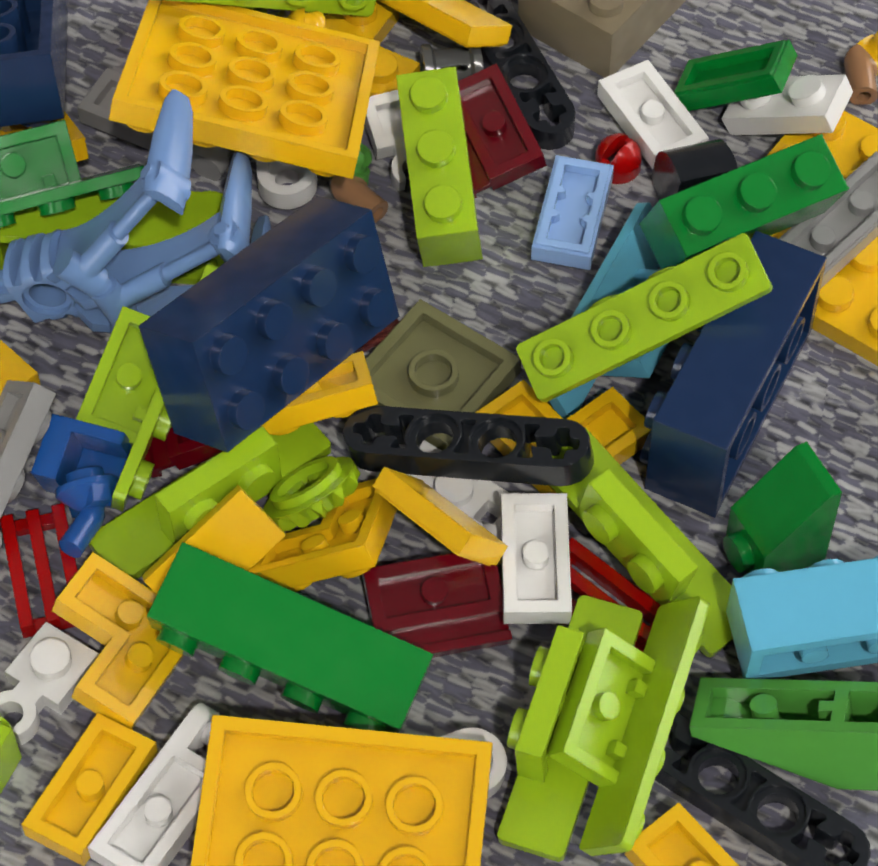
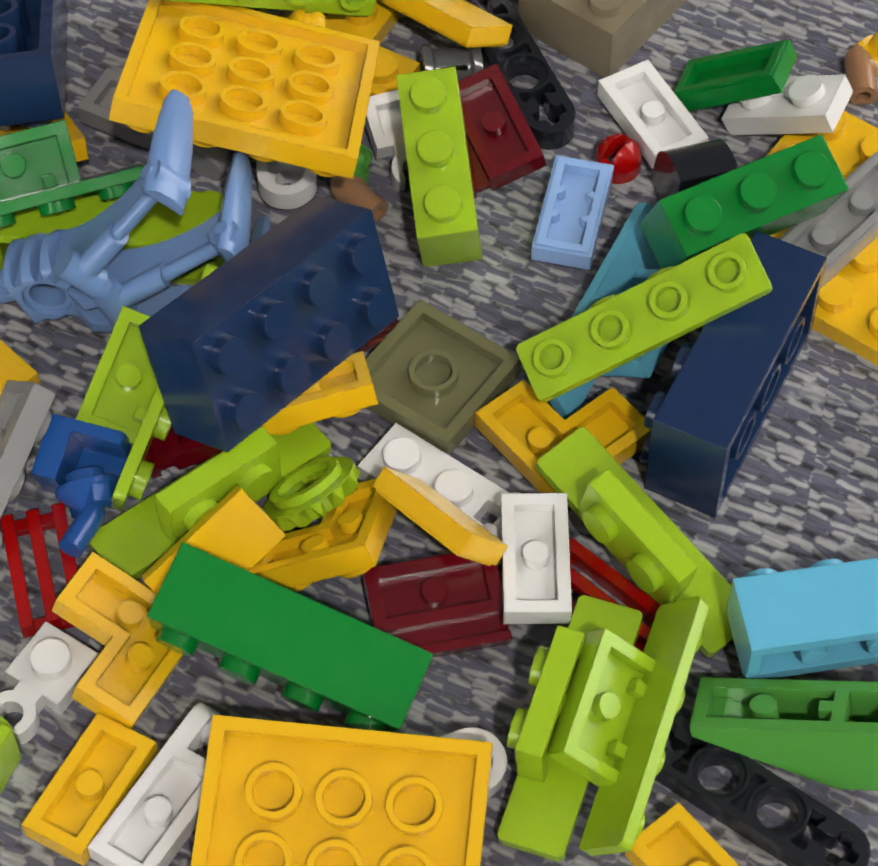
(470, 436): black beam -> none
(784, 516): green slope -> none

